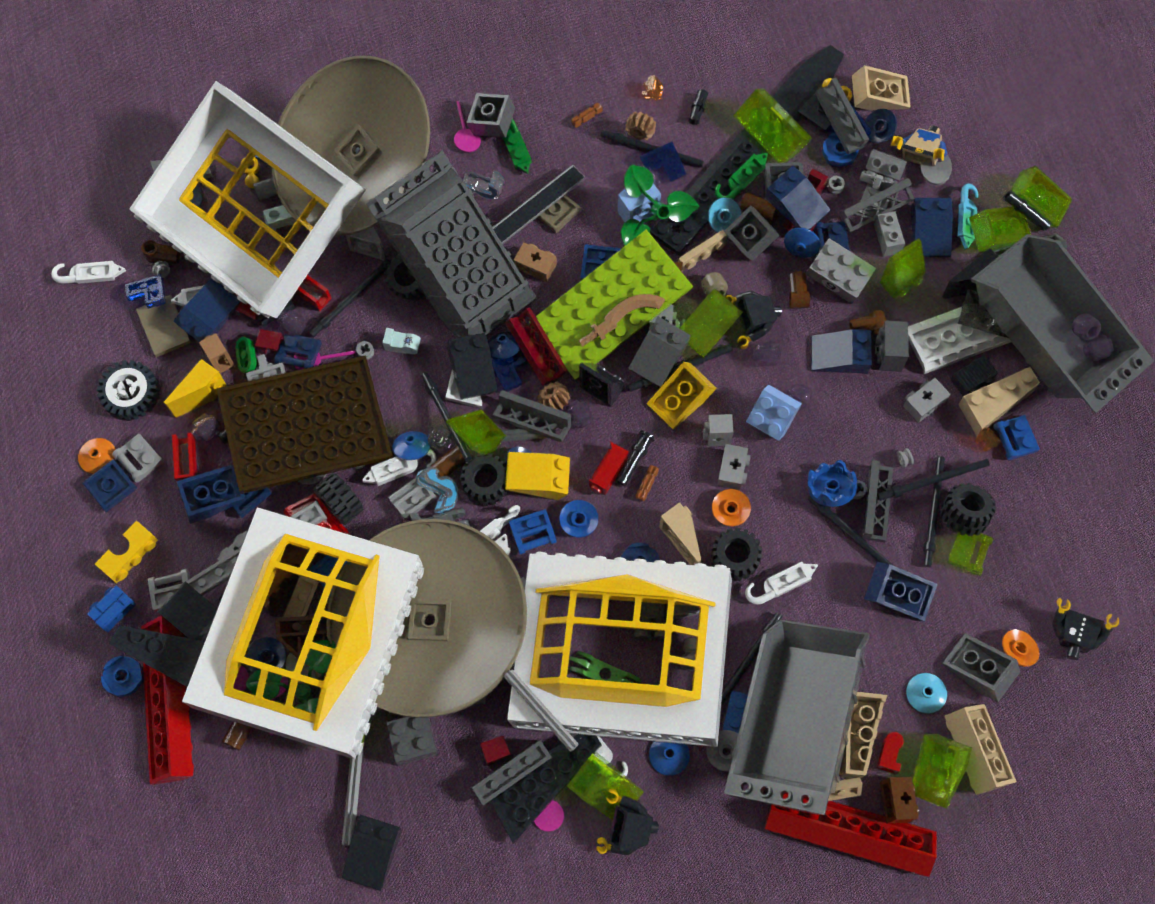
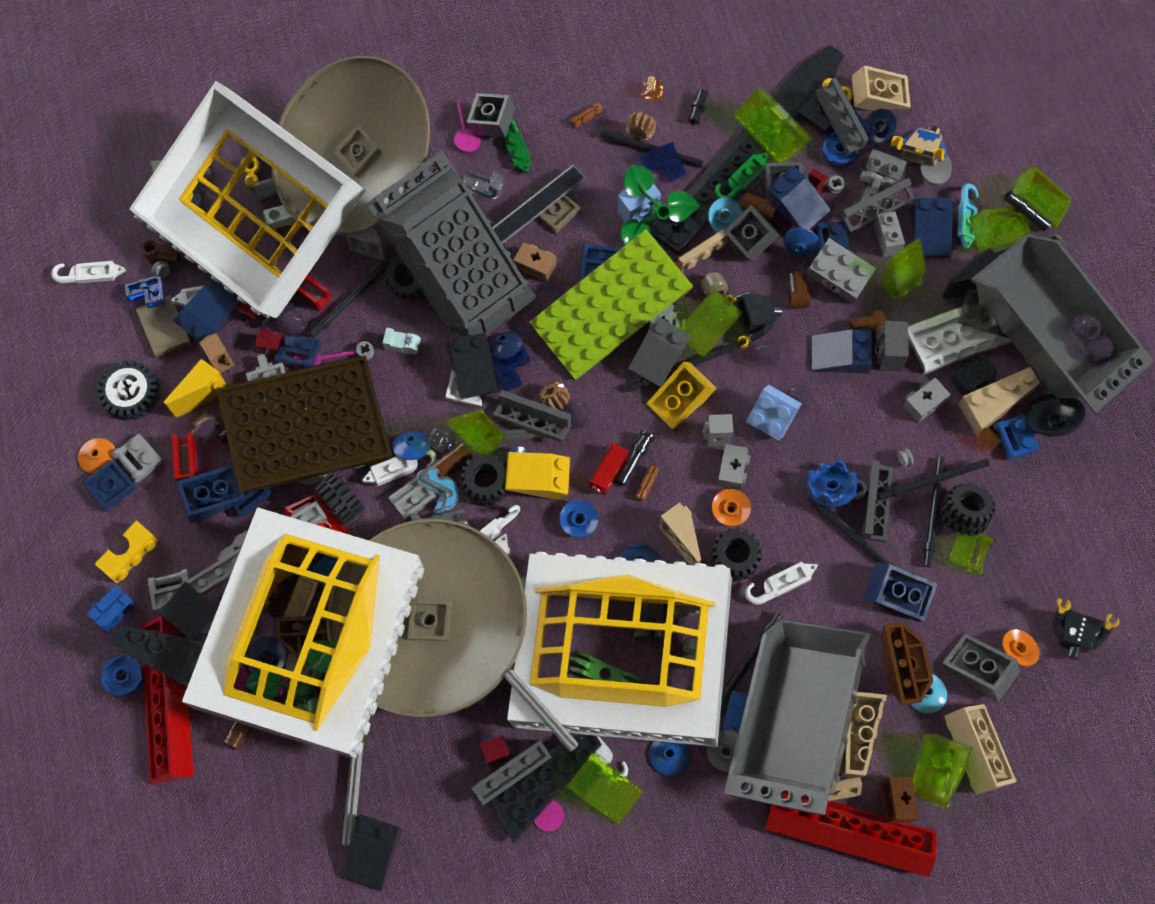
(245, 355): green plate -> none
(411, 739): dark grey brick -> none
(432, 390): black bar -> none
(529, 526): blue plate -> none
(534, 349): dark red fence -> none
(600, 383): black slope -> none
(619, 312): medium nougat sword -> none
(629, 827): black torso -> none
(889, 753): red leg -> none
(906, 663): none -> reddish brown wedge
(1054, 416): none -> black dish

